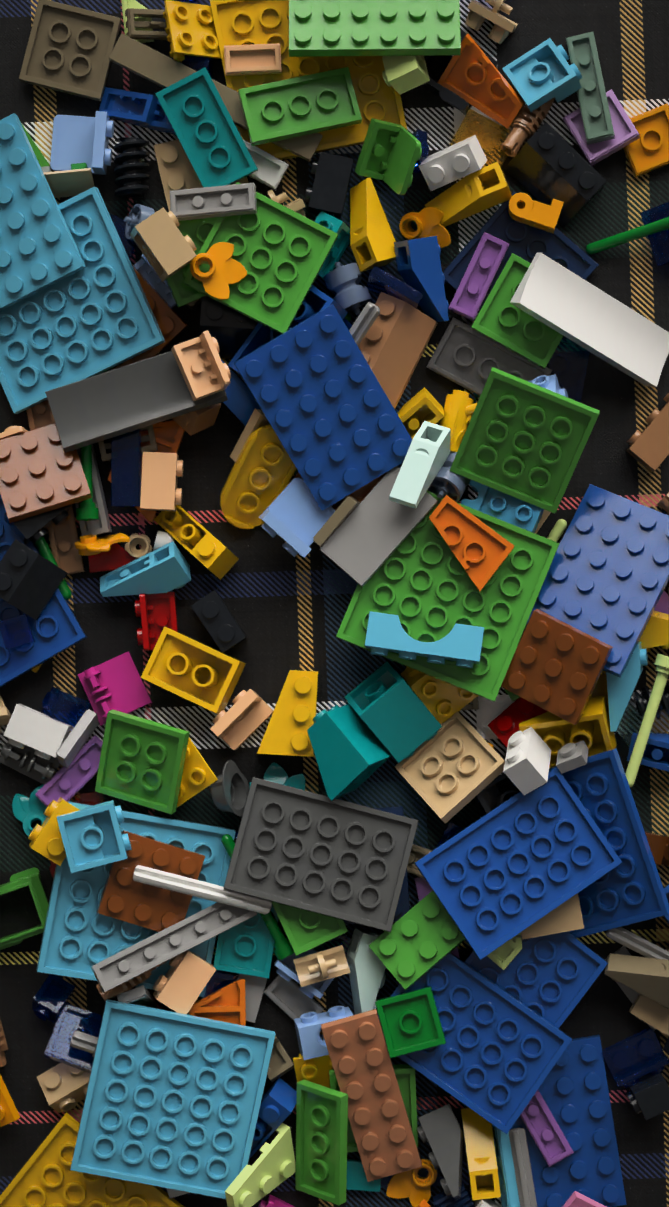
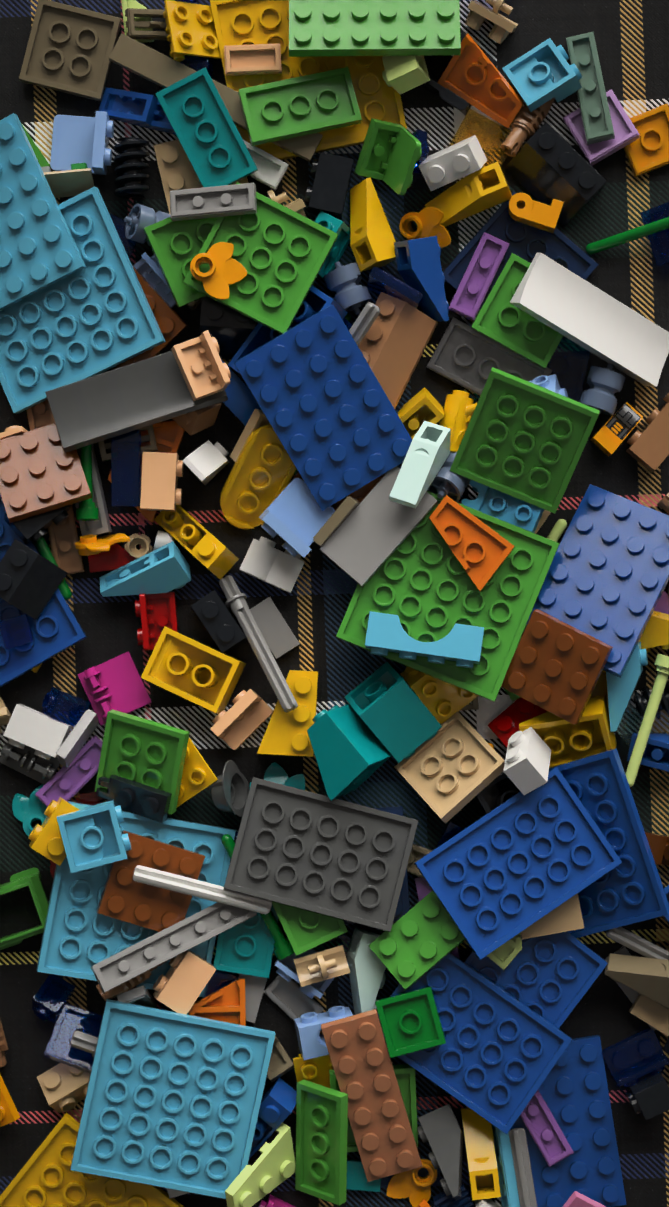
(135, 797): none -> black hinge
(164, 243): tan brick -> none
(207, 461): none -> white slope
(240, 608): none -> light grey axle
(271, 564): none -> white brick
(274, 628): none -> light grey tile
(572, 756): light grey plate -> none
(603, 385): none -> sand blue wheel
(616, 429): none -> leg

